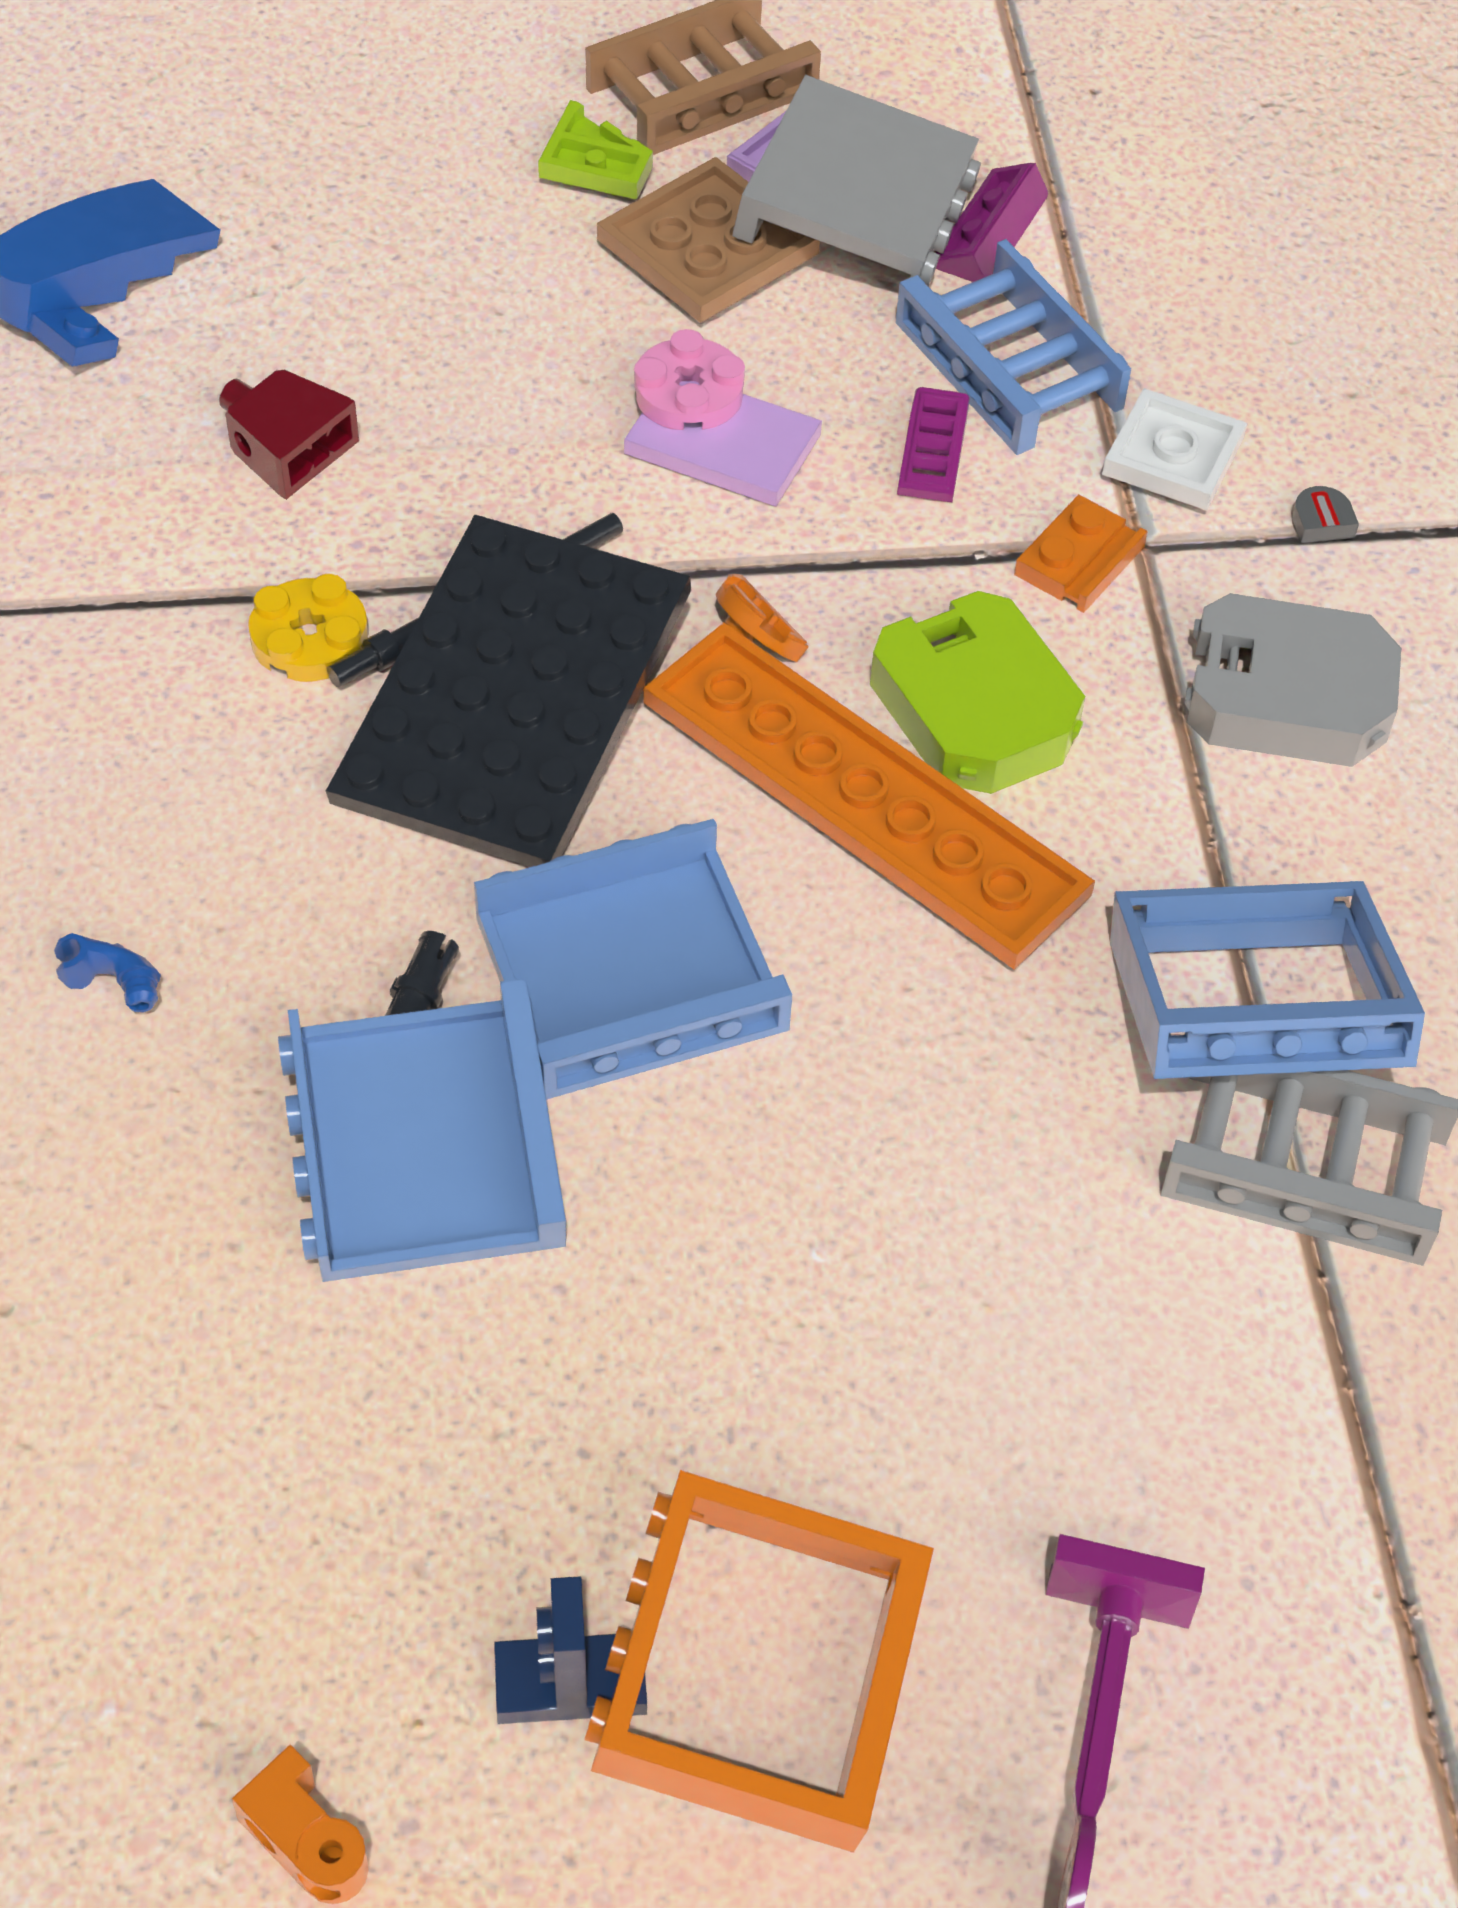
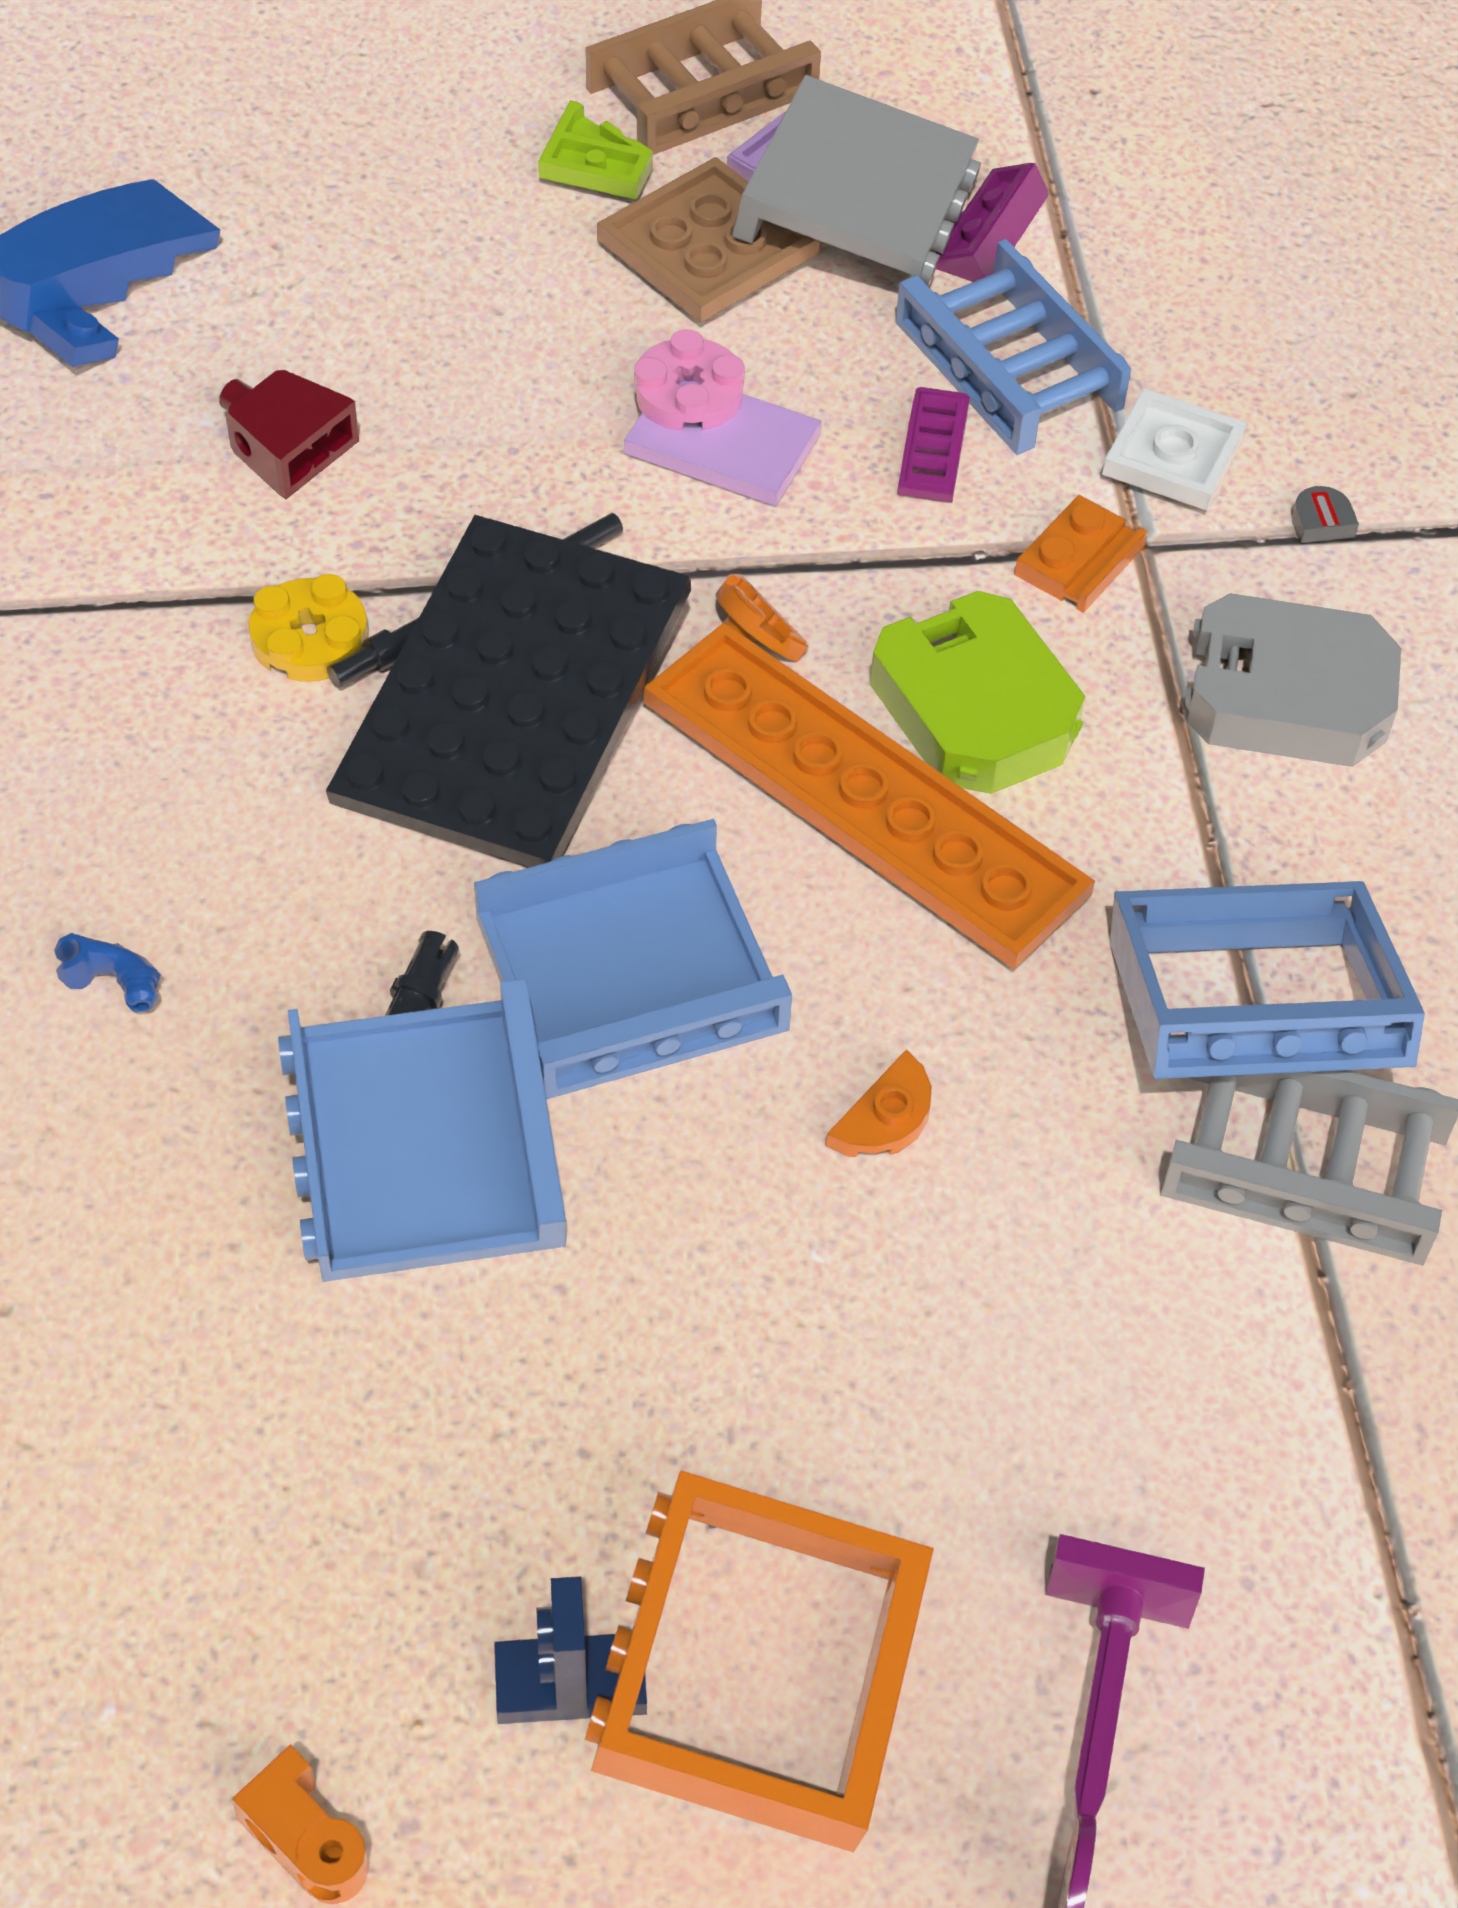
(888, 1113): none -> orange plate

